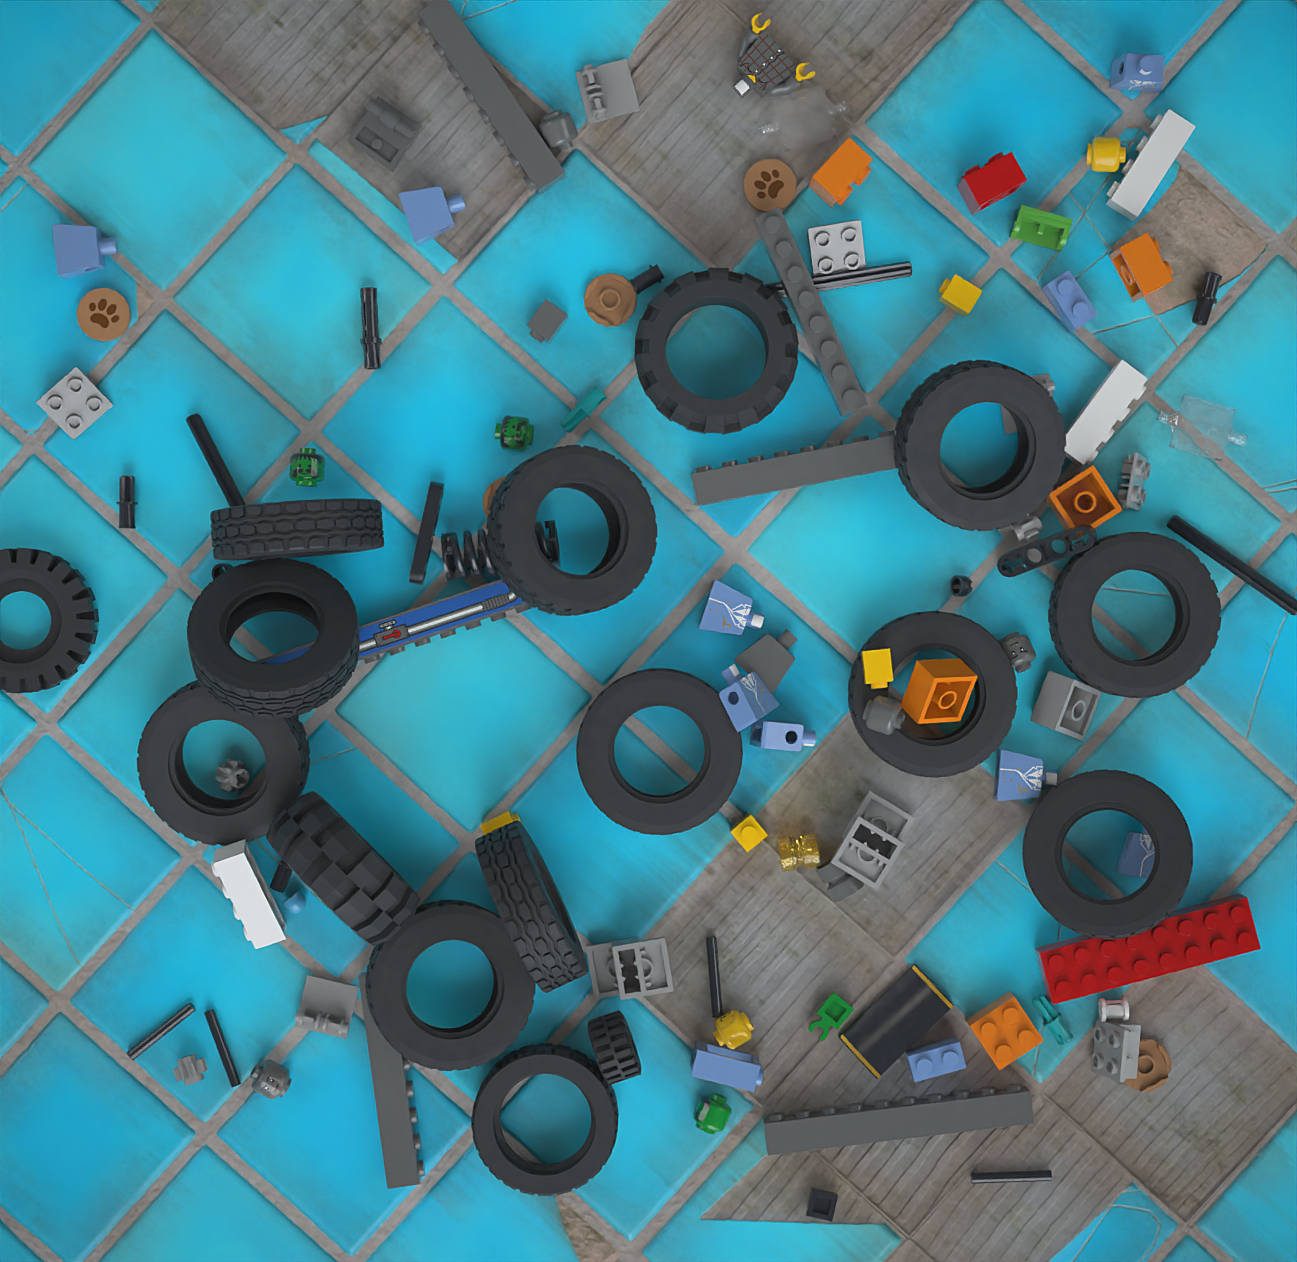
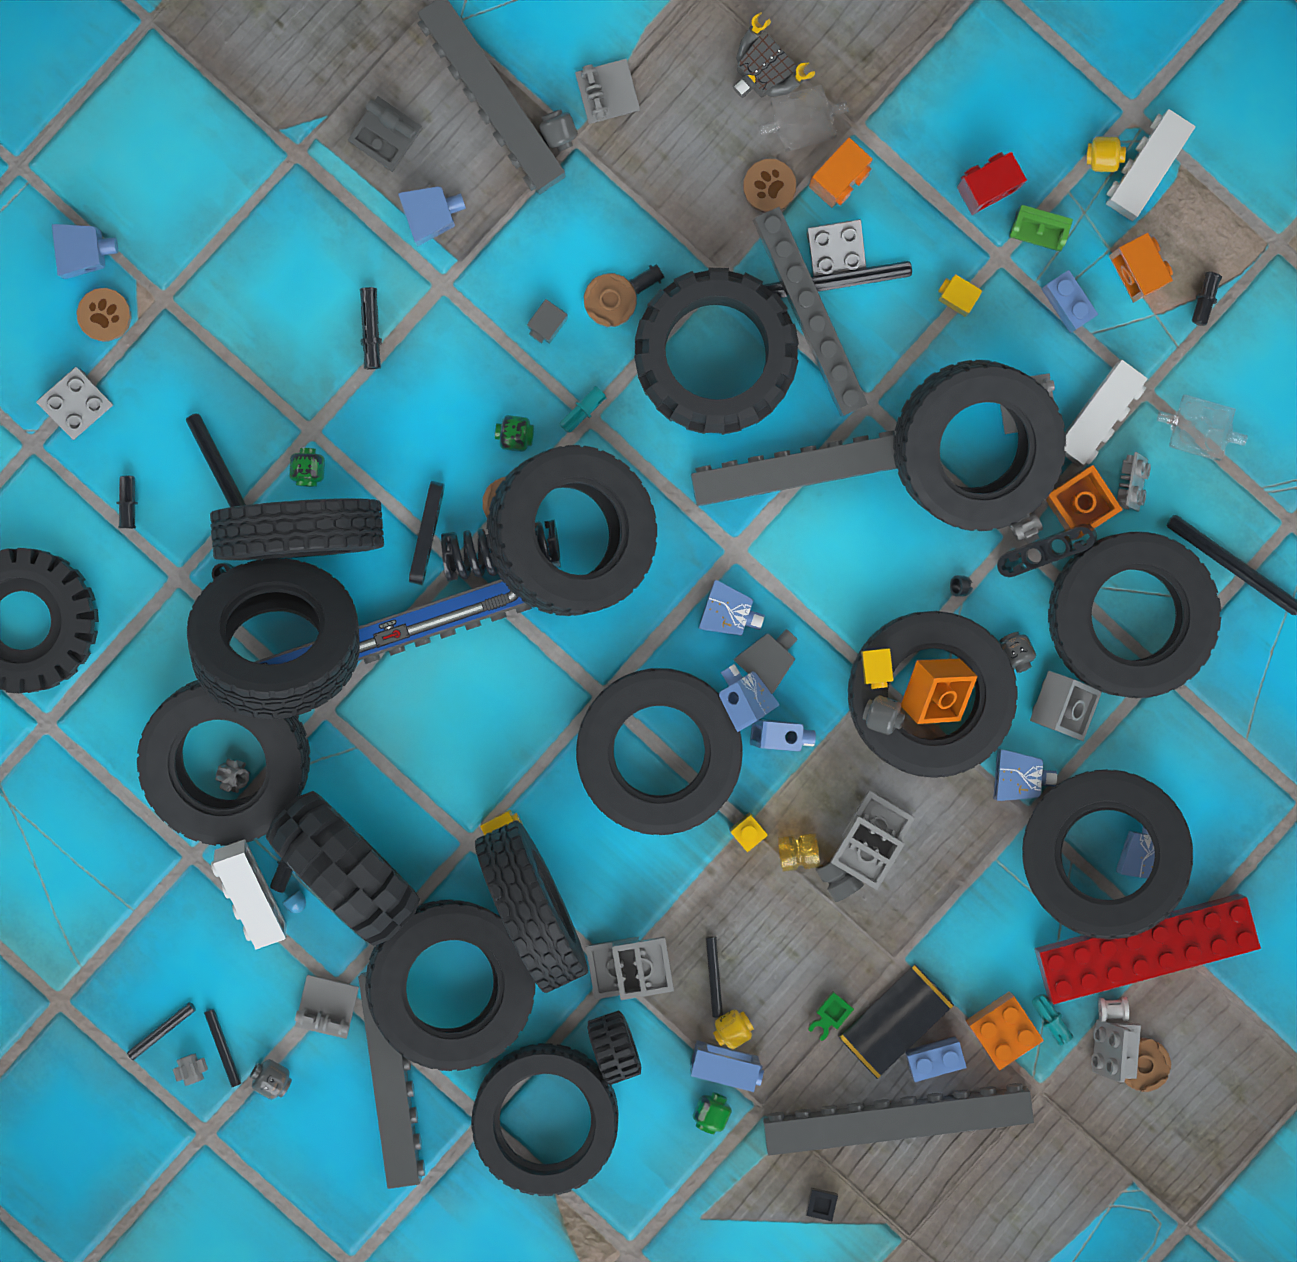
(1012, 1176): black bar -> none
(1139, 72): medium blue torso -> none

